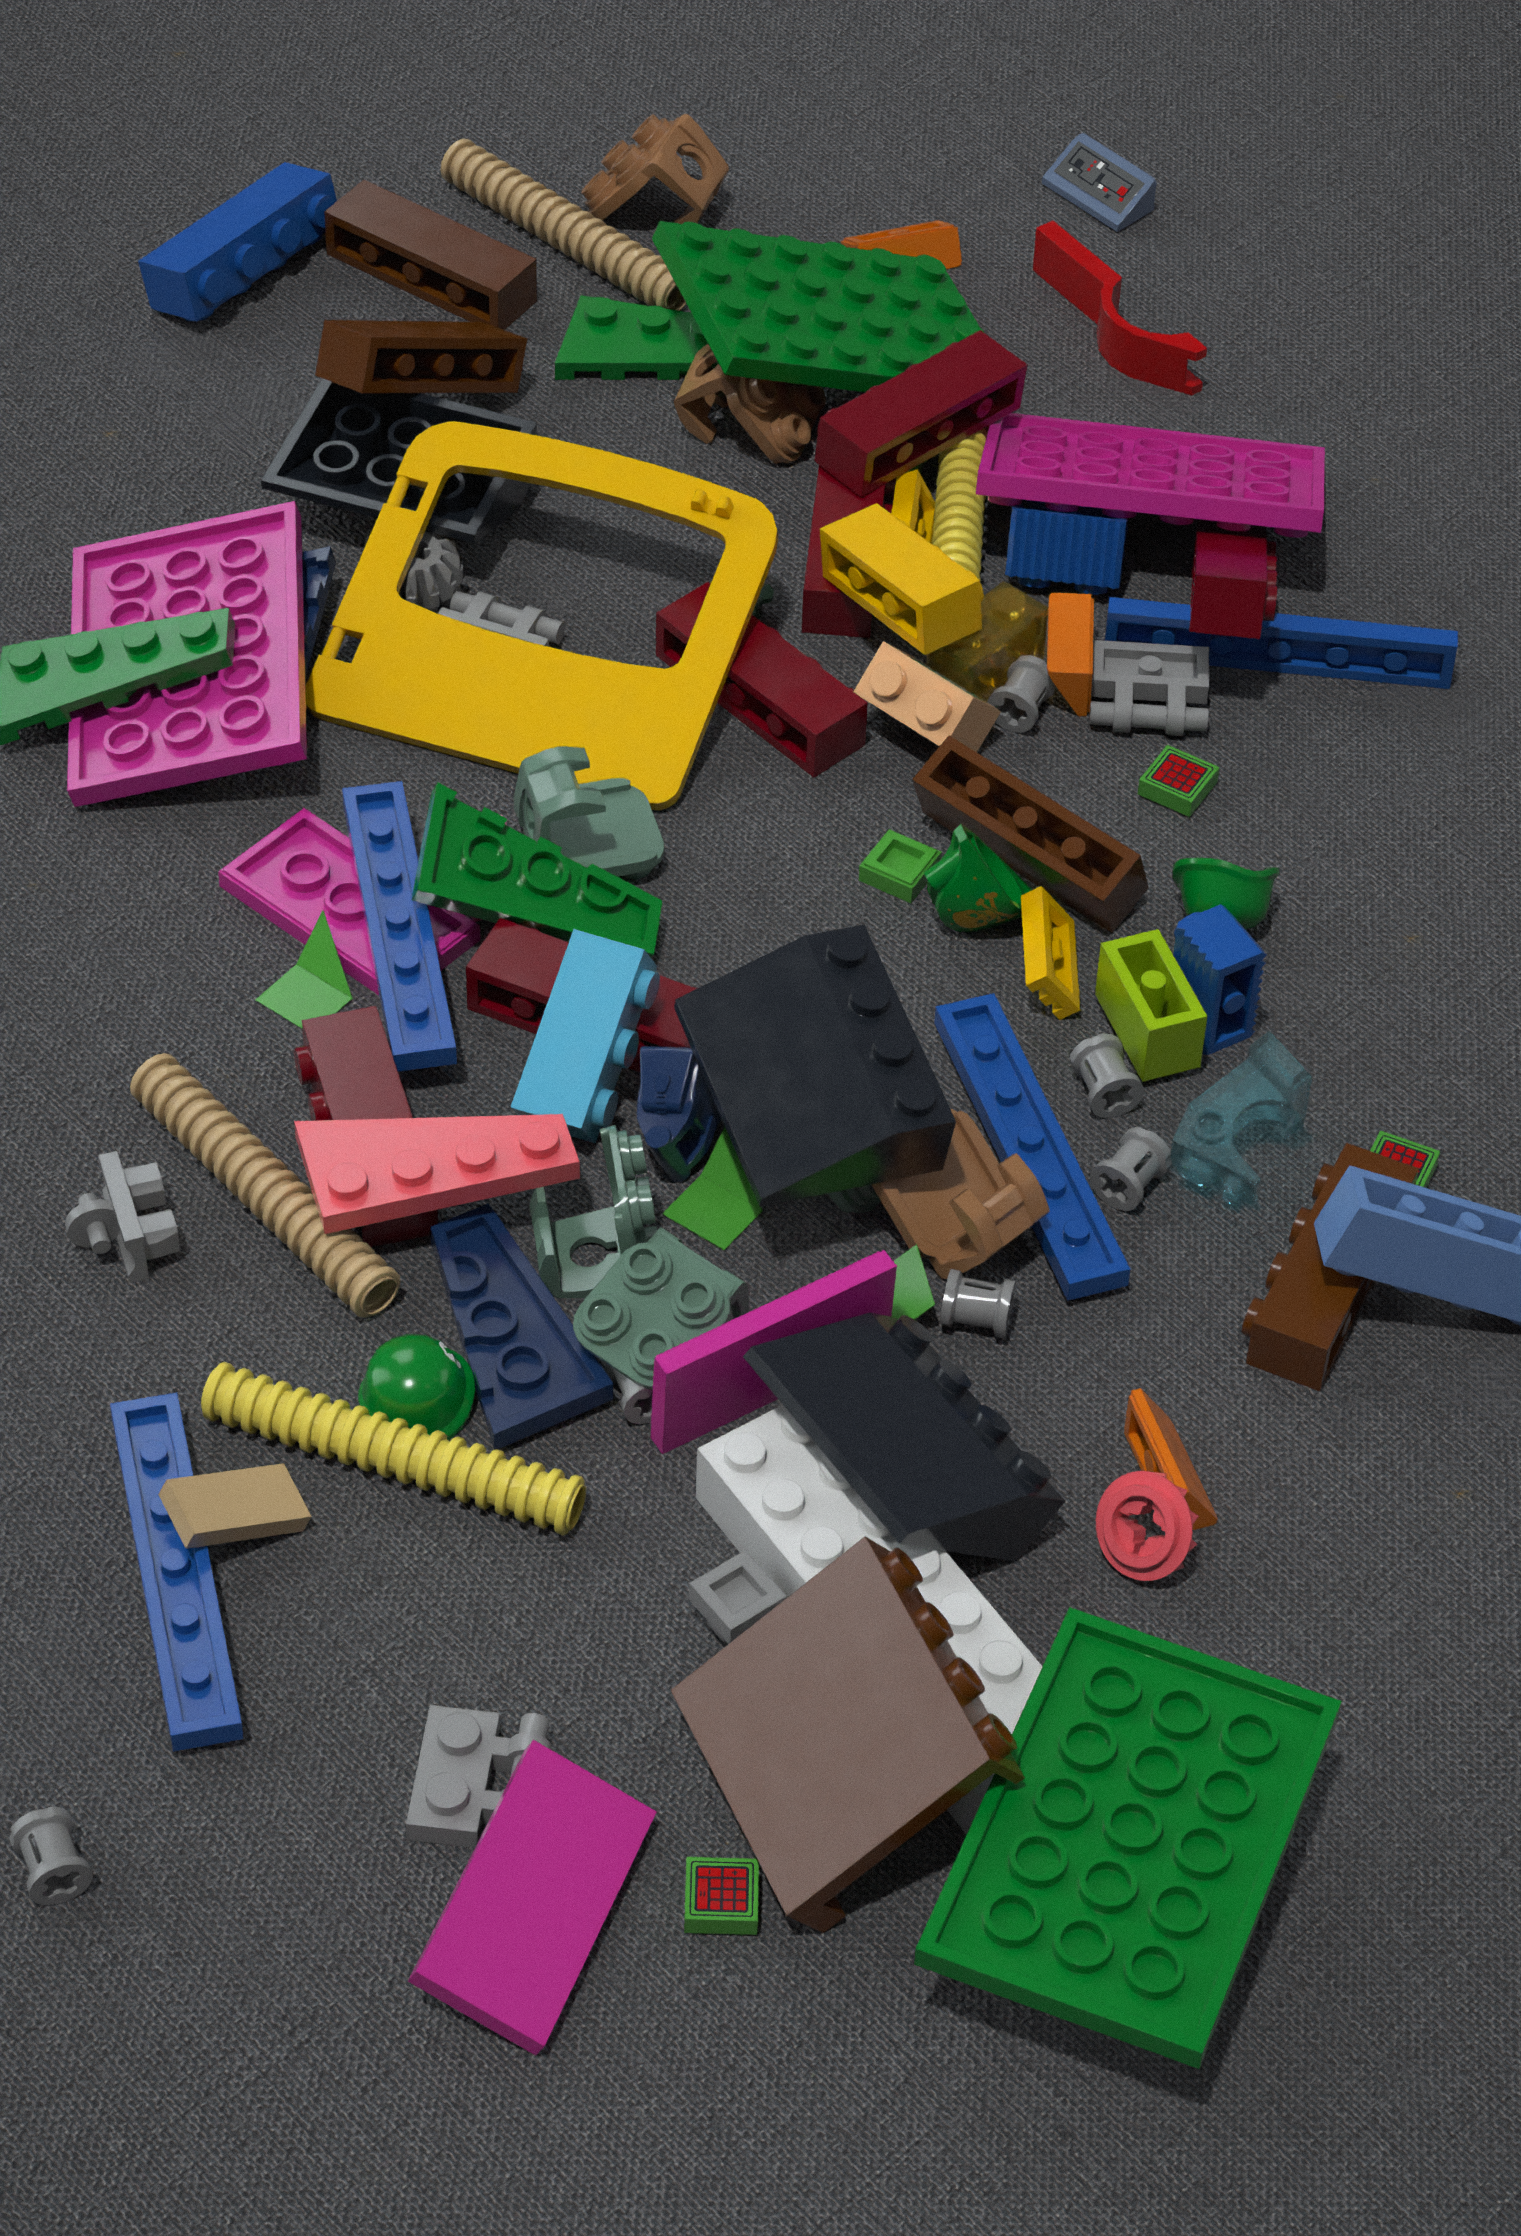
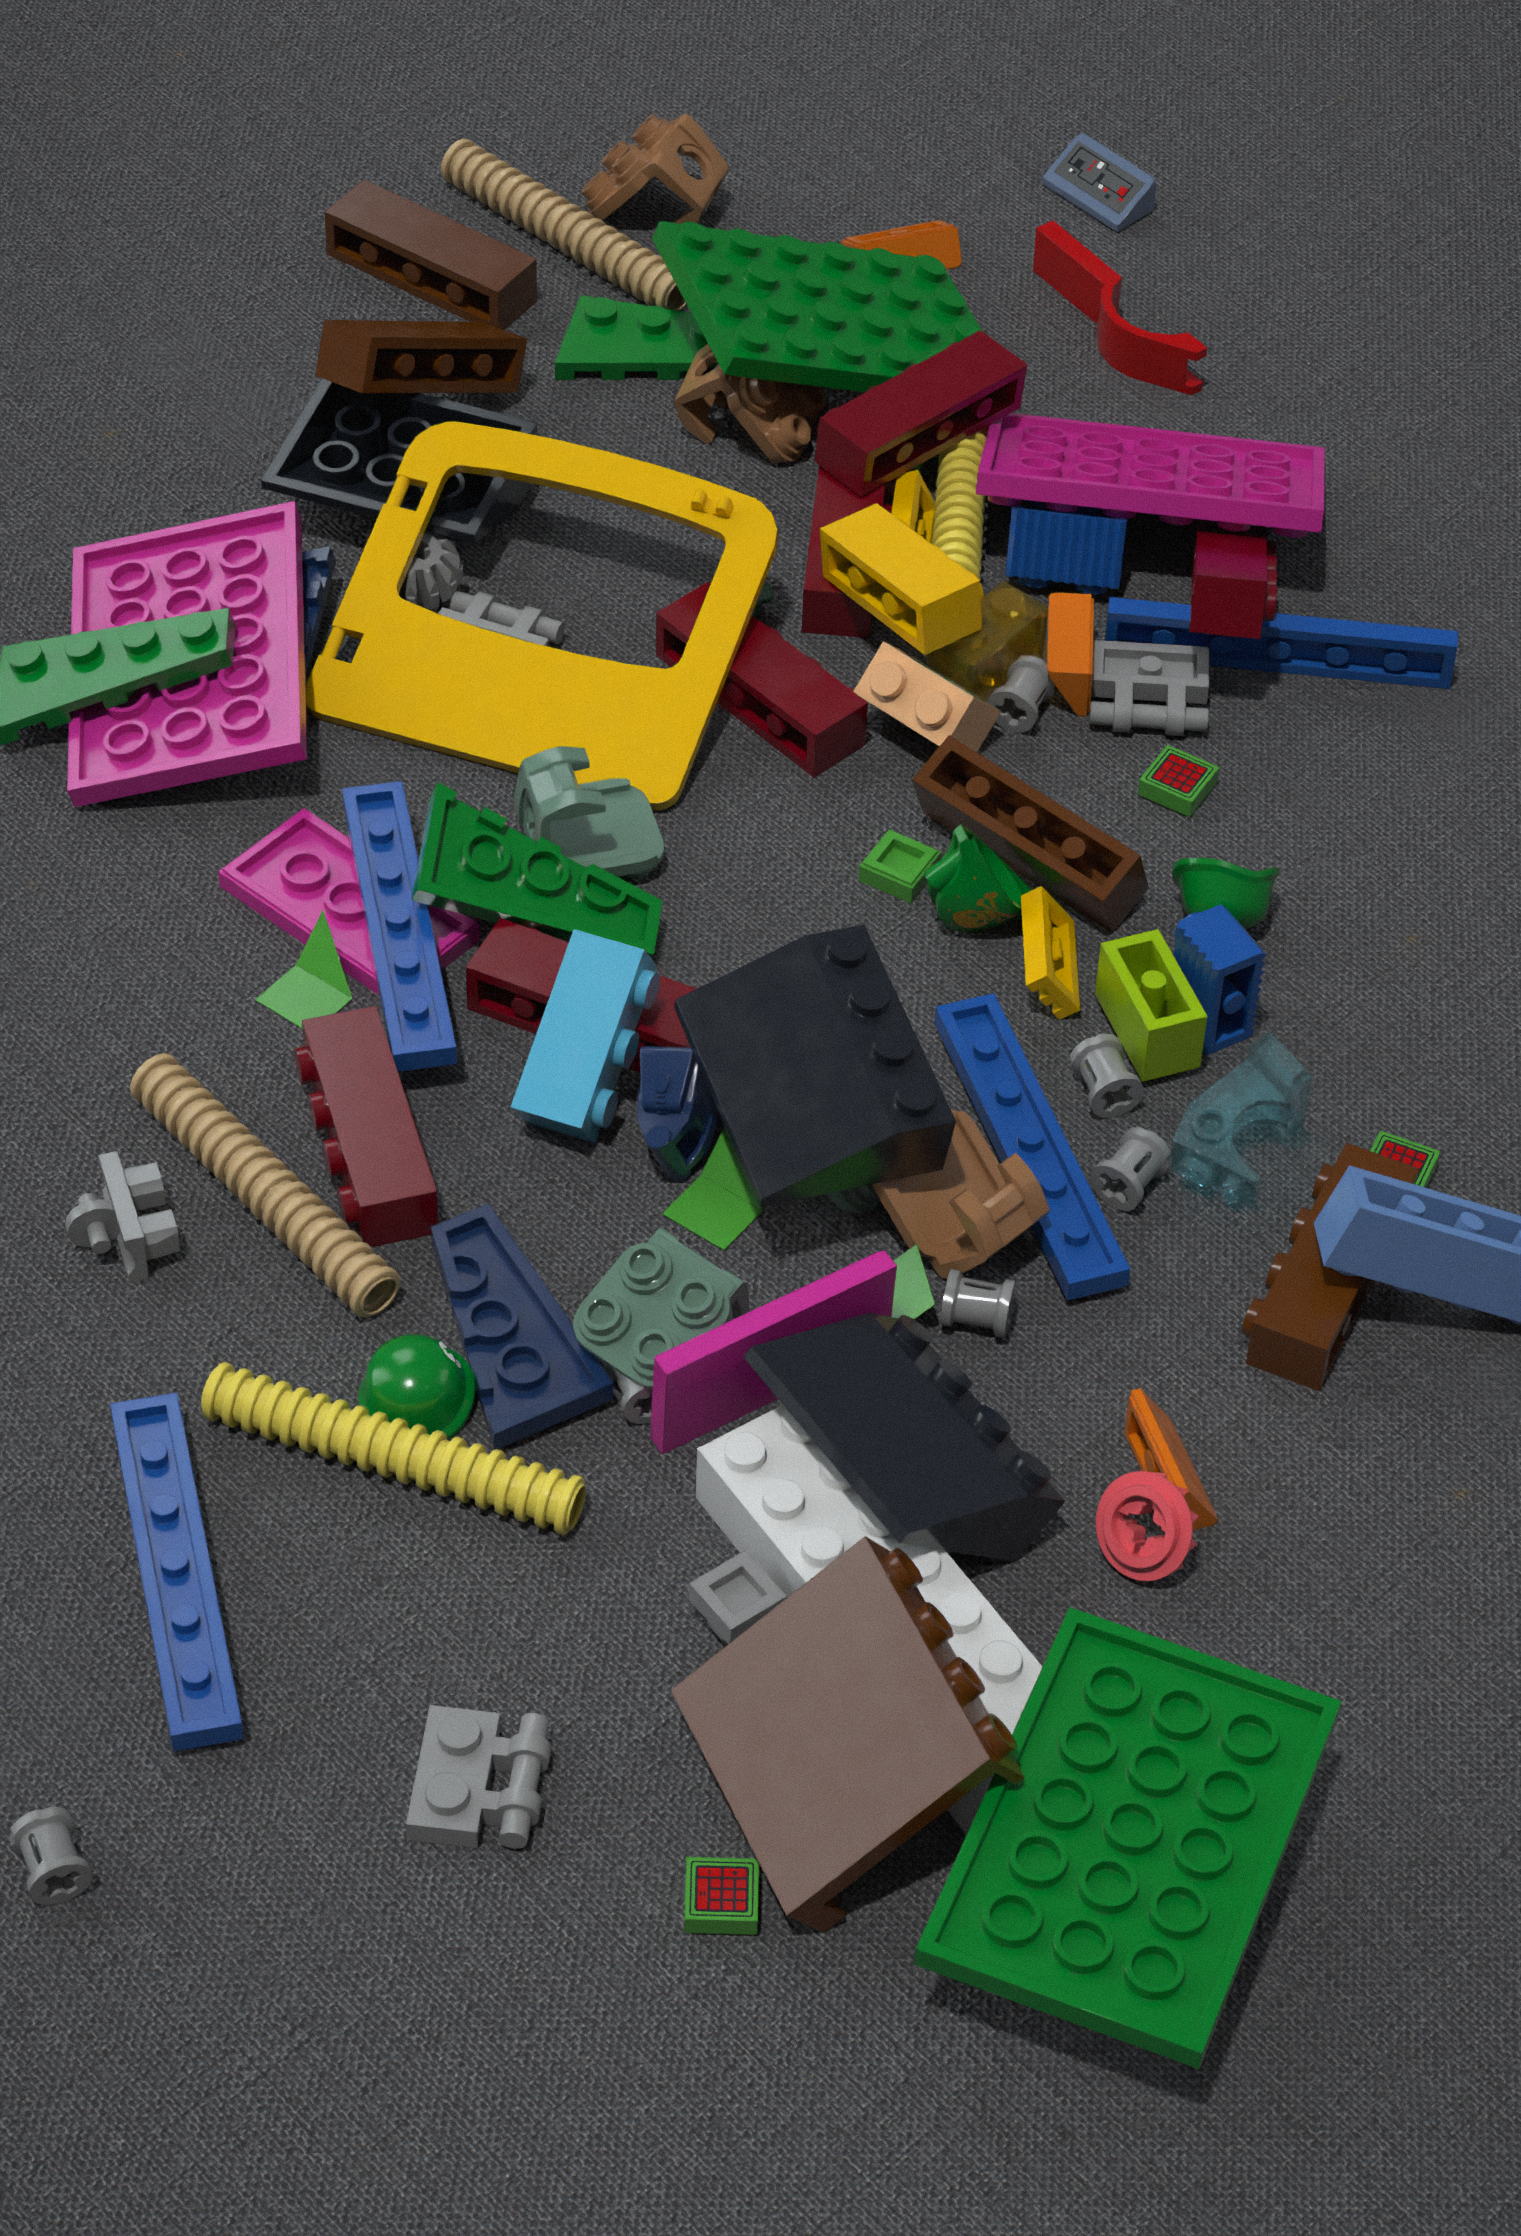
(234, 1505): tan tile -> none
(238, 242): blue brick -> none
(417, 1165): coral wing -> none
(533, 1897): dark pink tile -> none
(611, 1227): sand green piece -> none

